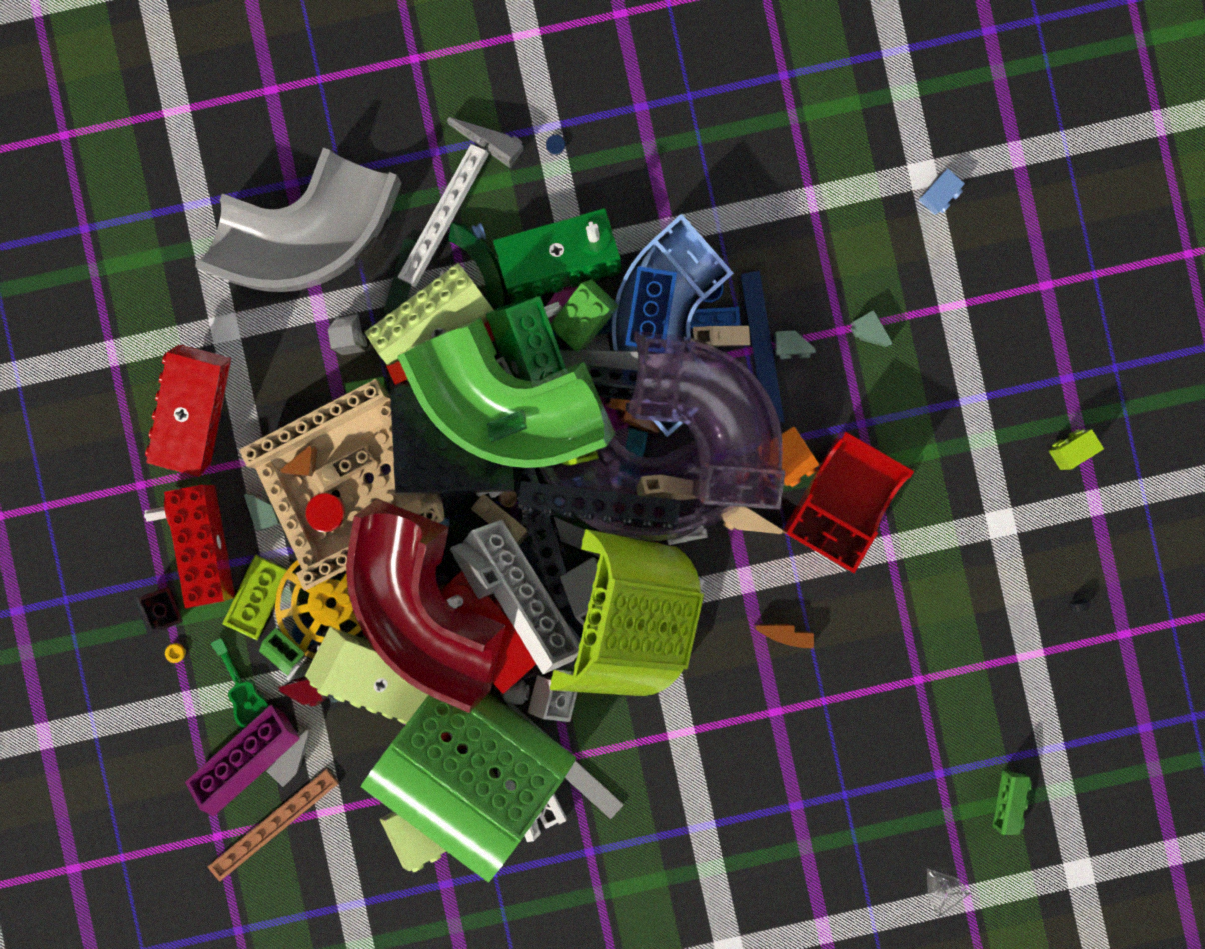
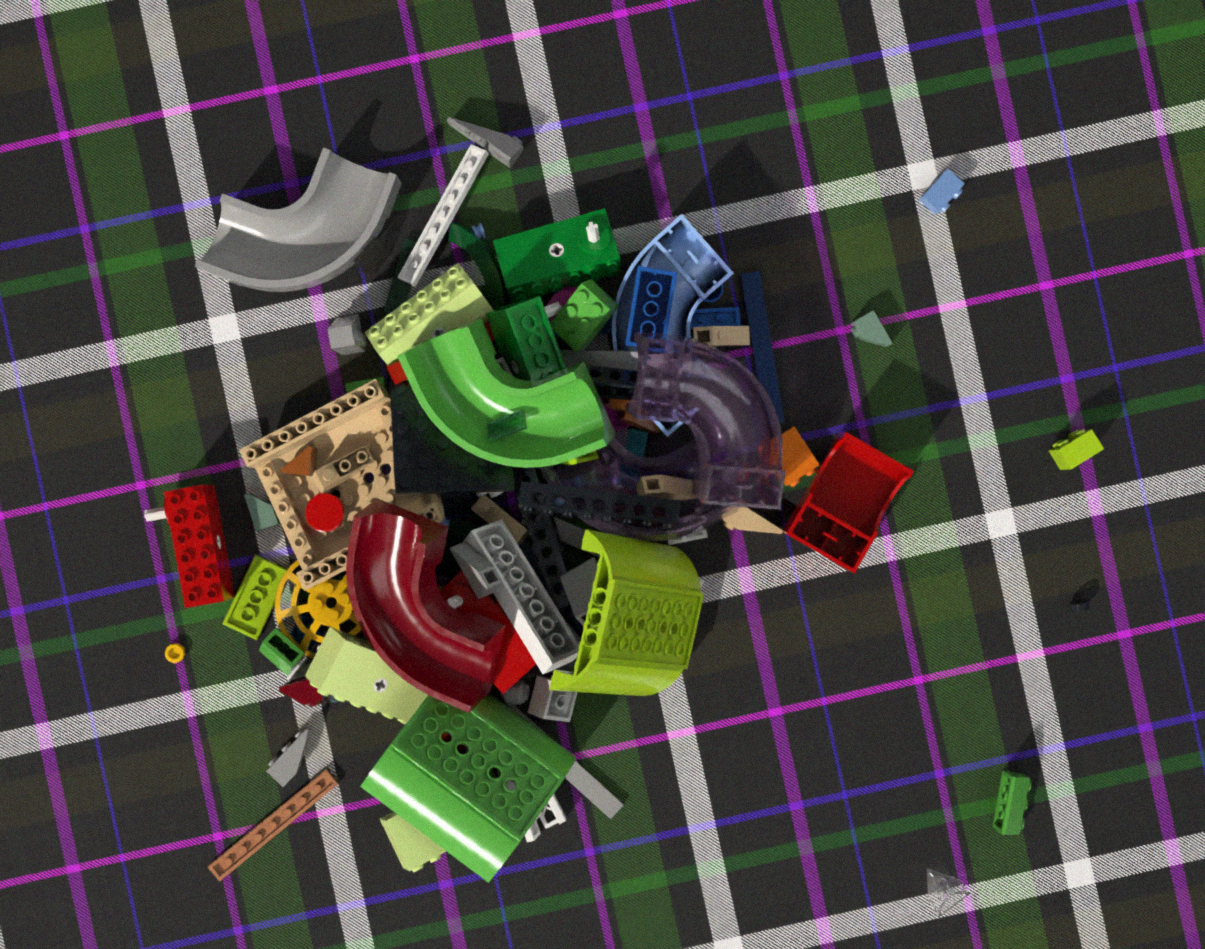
(158, 610): black slope -> none
(187, 410): red piece -> none
(242, 760): magenta brick -> none
(244, 695): green piece -> none
(507, 499): medium nougat tile -> none
(555, 145): dark blue tile -> none
(786, 634): dark orange slope -> none
(791, 343): sand green slope -> none

